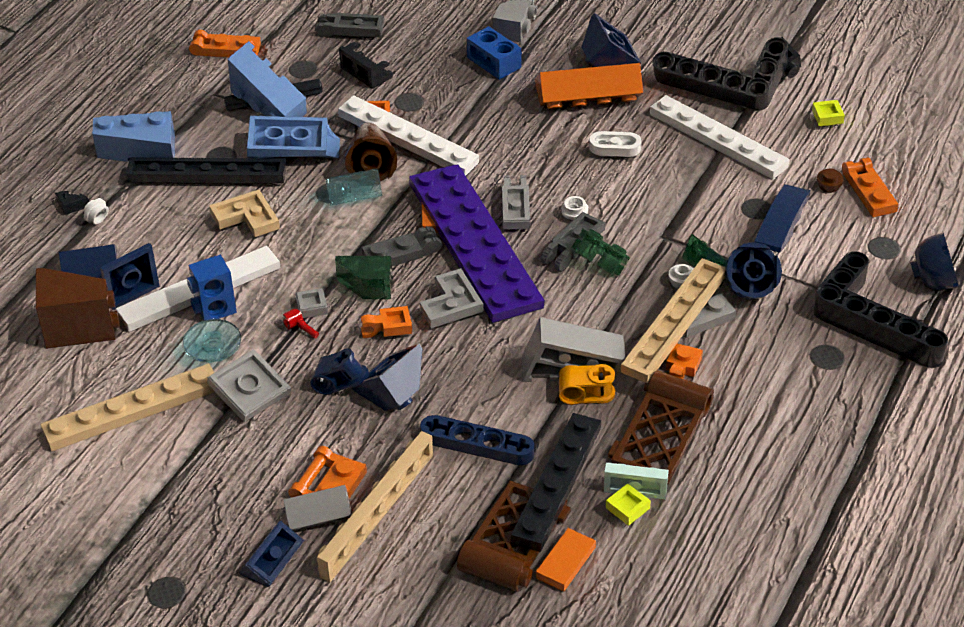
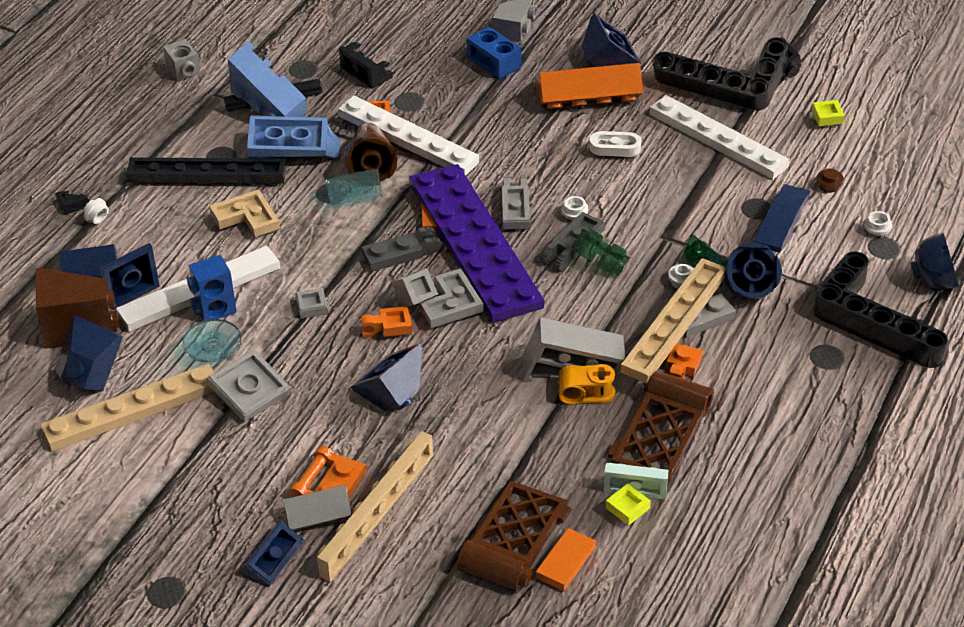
(87, 354): none -> dark blue slope
(134, 136): medium blue wedge -> none
(181, 60): none -> light grey brick
(220, 44): orange plate -> none
(295, 318): red hand -> none
(338, 372): dark blue piece -> none
(350, 25): dark grey hinge -> none
(366, 275): clear green slope -> none
(414, 288): none -> light grey brick
(479, 435): dark blue beam -> none
(556, 482): black plate -> none
(869, 187): orange plate -> none
(878, 223): none -> white plate

